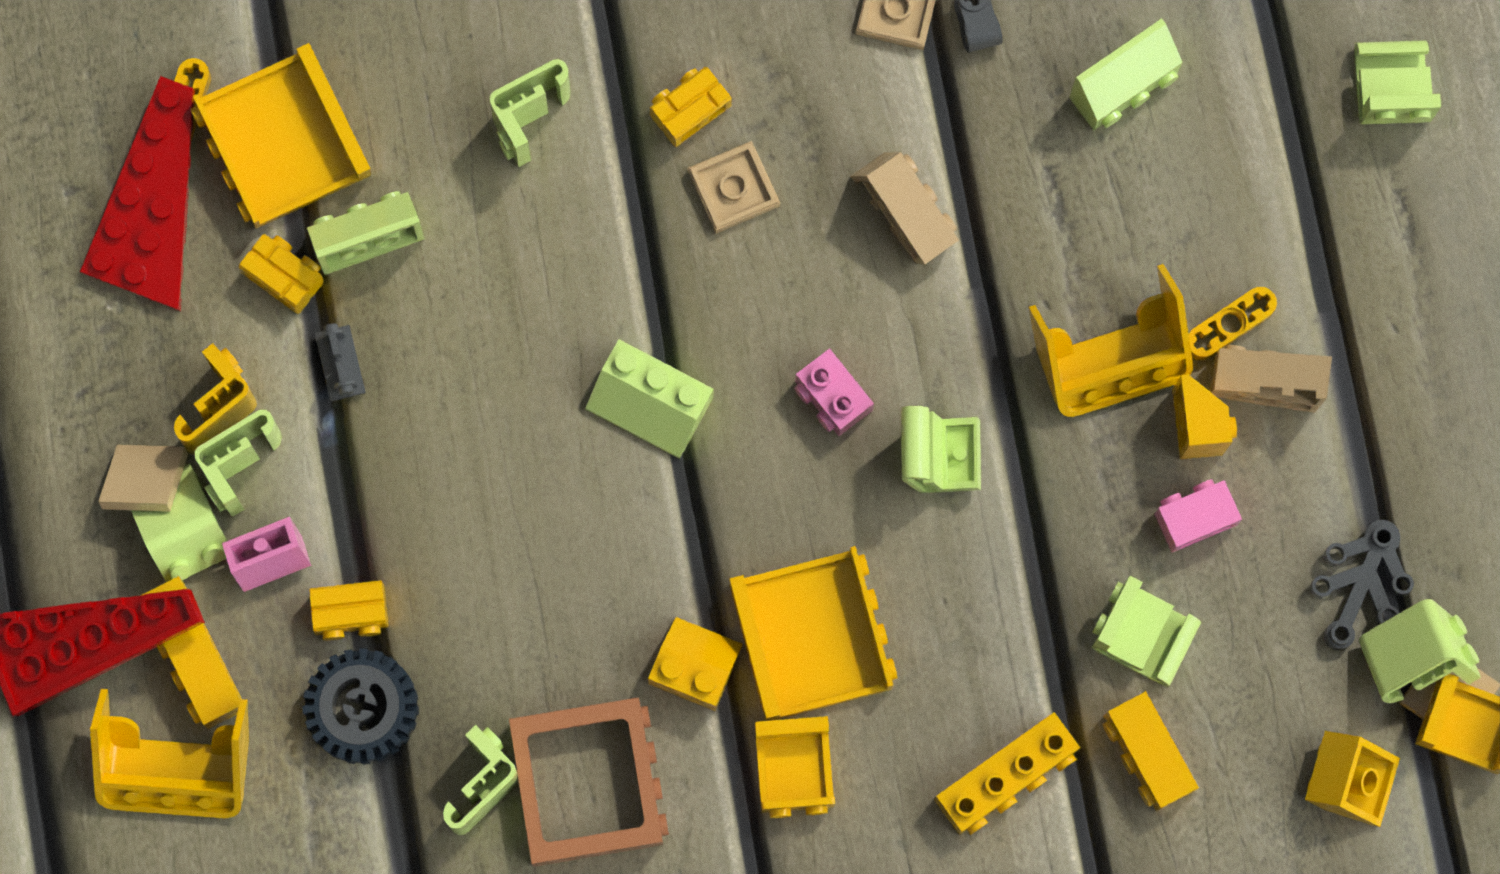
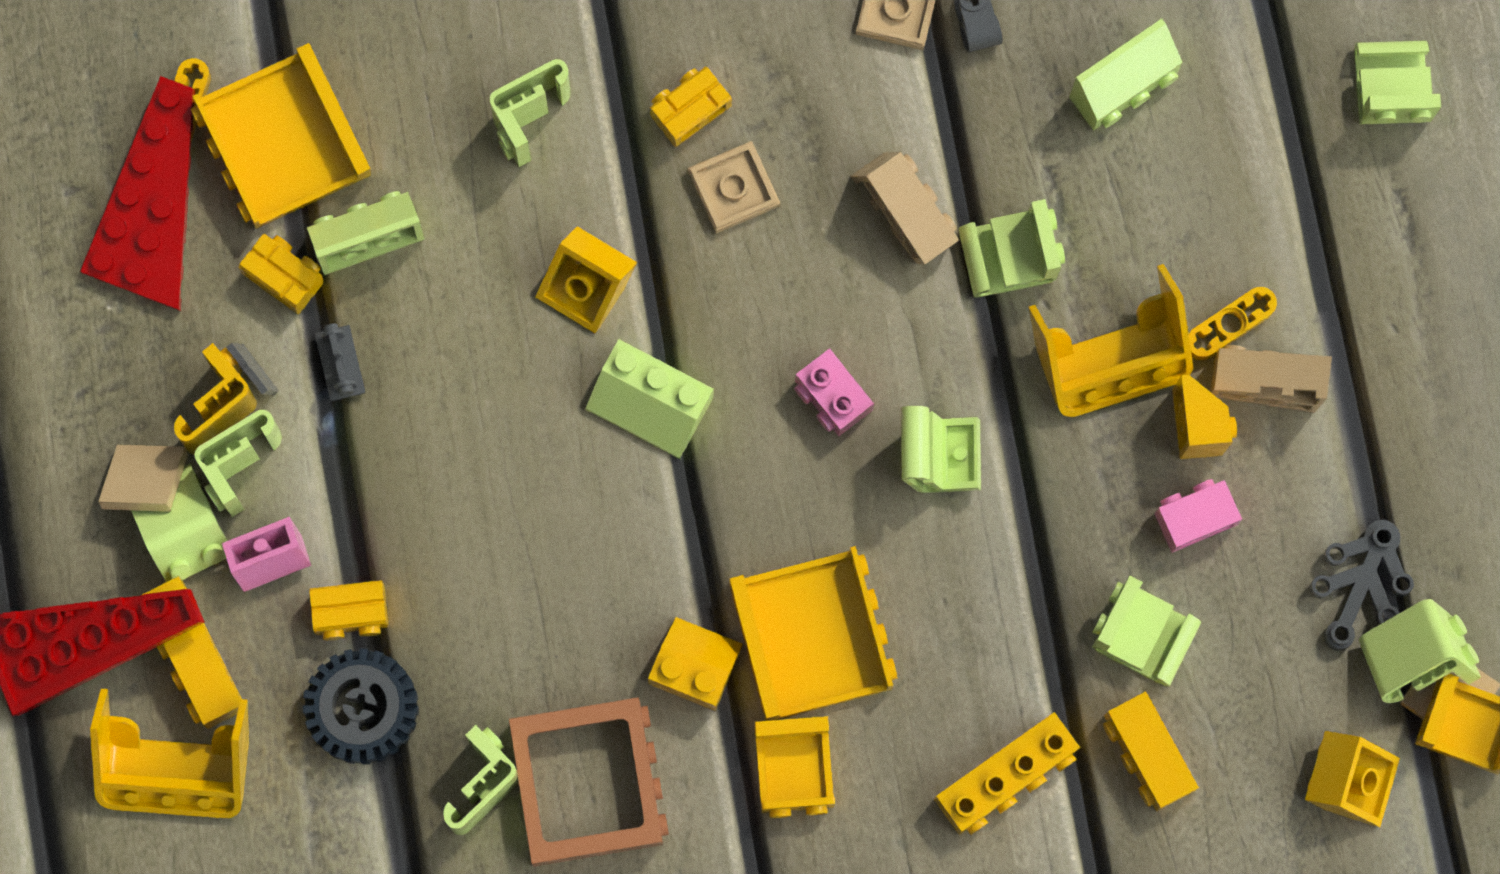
(252, 369): none -> dark grey piece
(585, 279): none -> yellow slope
(1012, 251): none -> yellowish green piece

